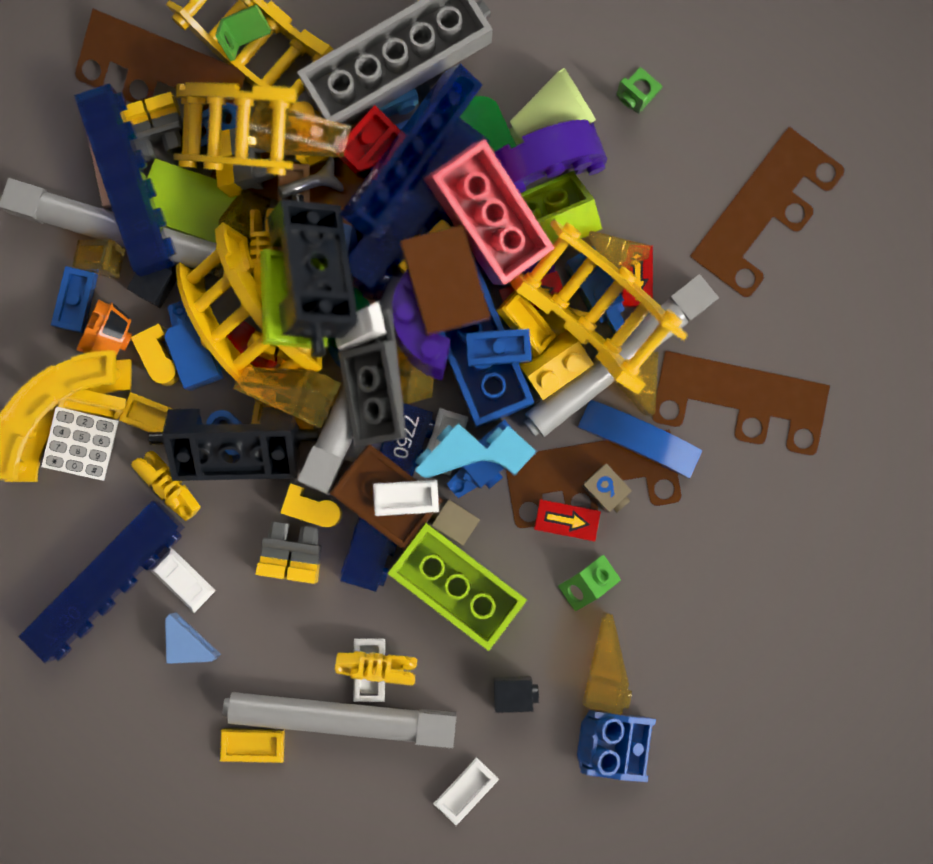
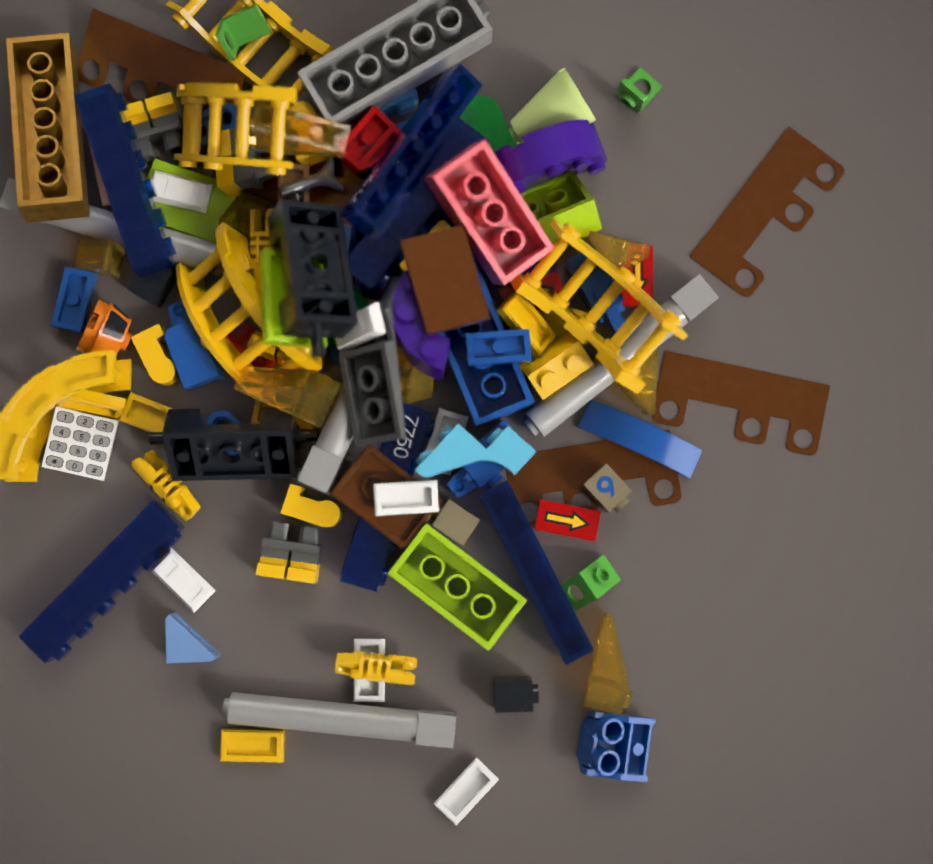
(47, 128): none -> pearl gold brick
(182, 191): none -> white tile
(536, 572): none -> clear blue brick

